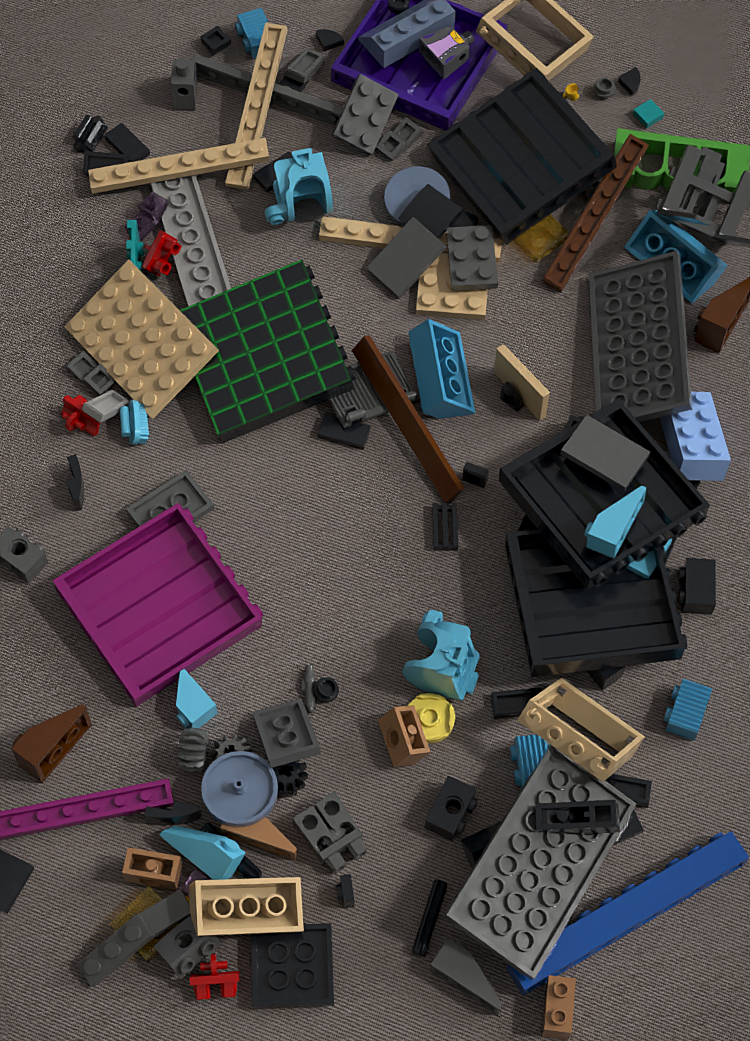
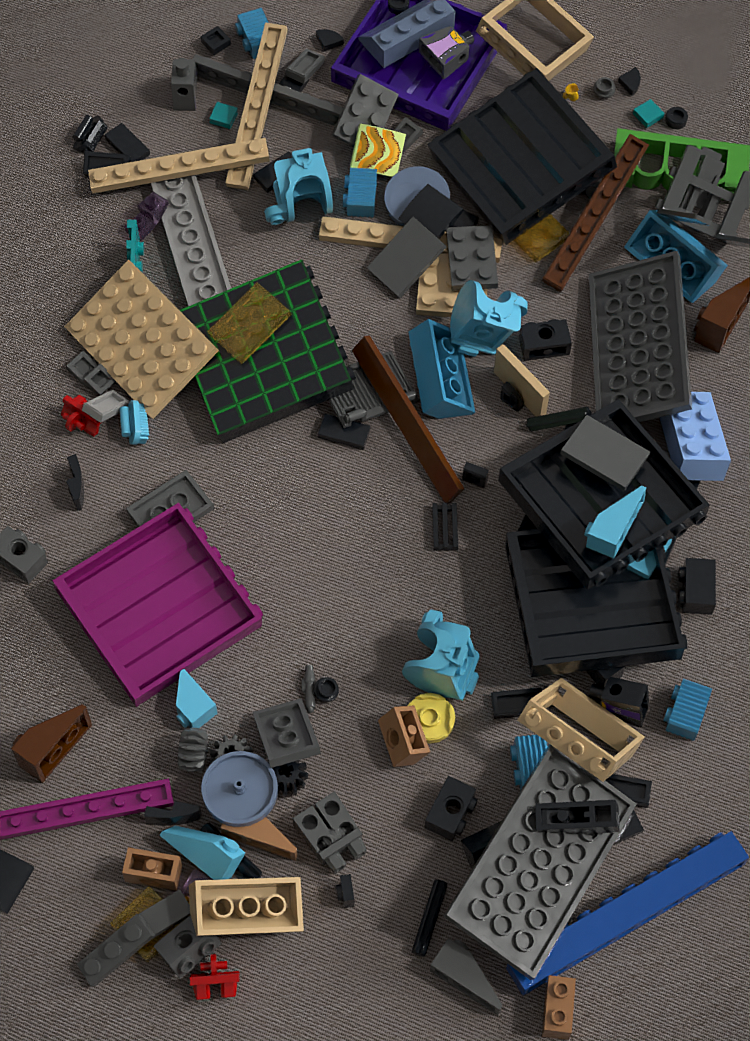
(159, 253): red hips -> none
(223, 115): none -> teal tile
(249, 323): none -> clear yellow plate
(293, 968): black plate -> none
(361, 192): none -> dark azure brick
(378, 150): none -> slope
(484, 323): none -> medium azure animal
(535, 347): none -> black brick
(557, 419): none -> black axle
(623, 698): none -> black torso
(676, 117): none -> black tile

